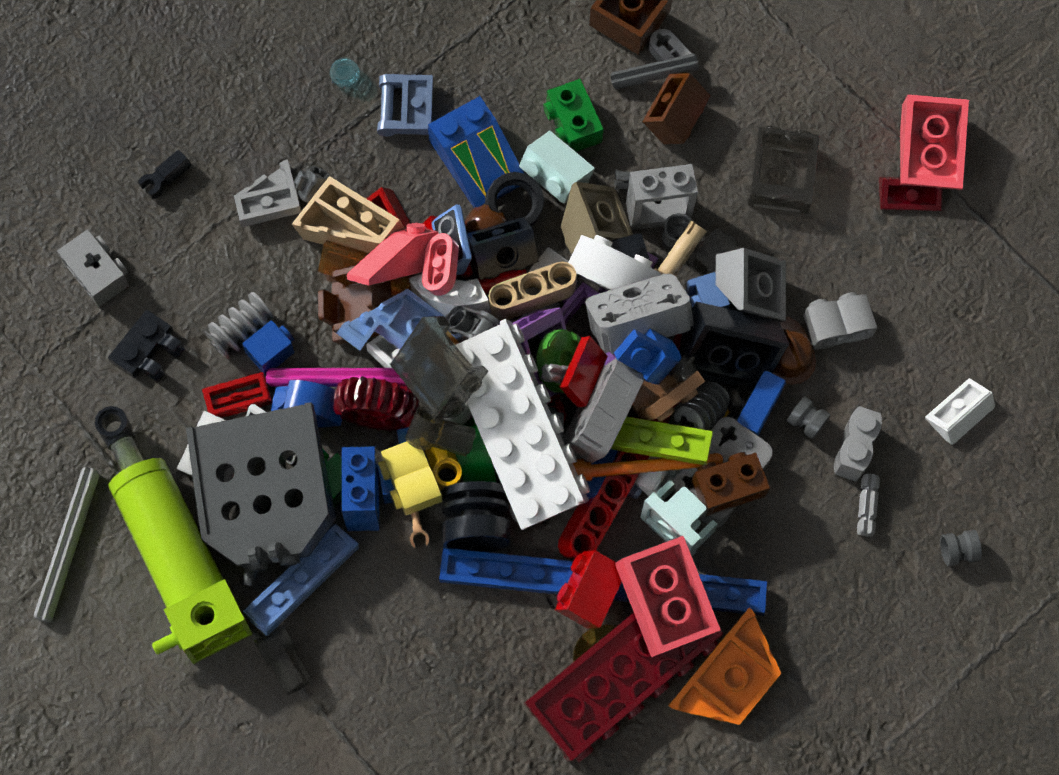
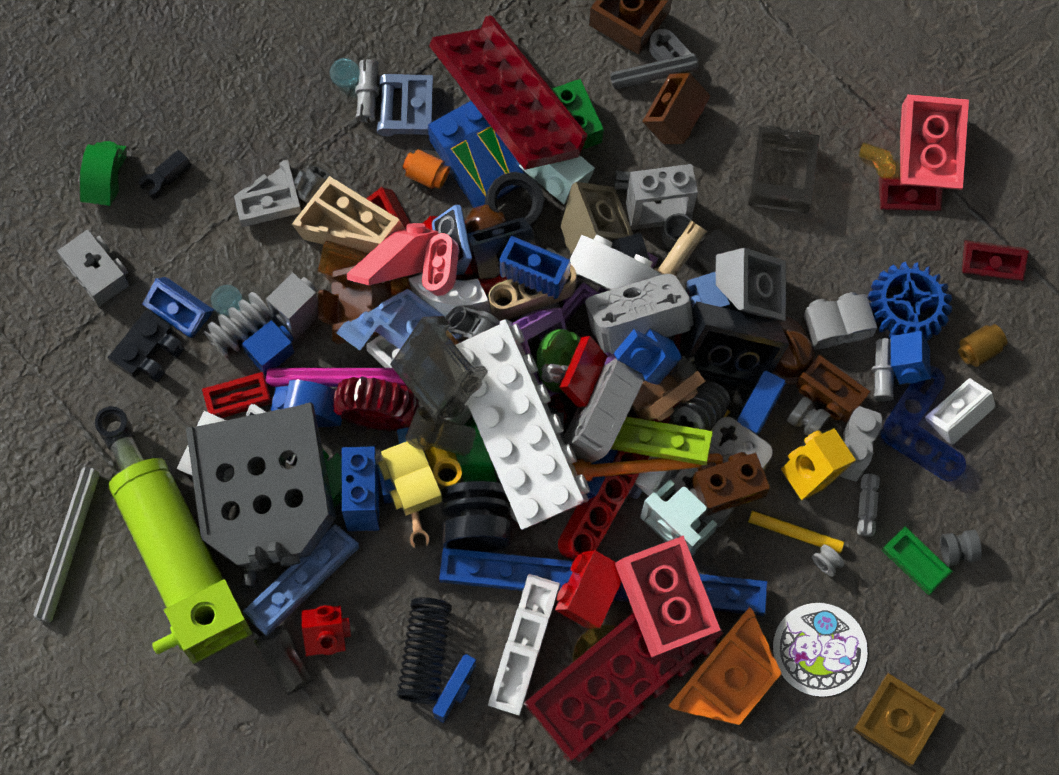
(100, 172): none -> green brick
(177, 306): none -> blue slope
(225, 298): none -> clear light blue plate
(294, 305): none -> light grey brick
(325, 630): none -> red brick
(367, 90): none -> light grey pin
(419, 695): none -> black piece
(426, 169): none -> orange brick
(455, 689): none -> blue plate
(510, 95): none -> dark red bracket
(523, 644): none -> white slope
(534, 267): none -> blue brick
(794, 531): none -> yellow bar
(817, 463): none -> yellow brick
(820, 649): none -> sticker
(828, 560): none -> light grey bush
(832, 389): none -> reddish brown bracket
(881, 159): none -> clear yellow arm
(883, 372): none -> light grey axle
(899, 719): none -> pearl gold plate
(909, 279): none -> blue gear
(909, 423): none -> clear blue beam
(910, 357): none -> blue brick
(916, 560): none -> green tile
(982, 345): none -> pearl gold brick
(994, 260): none -> dark red slope

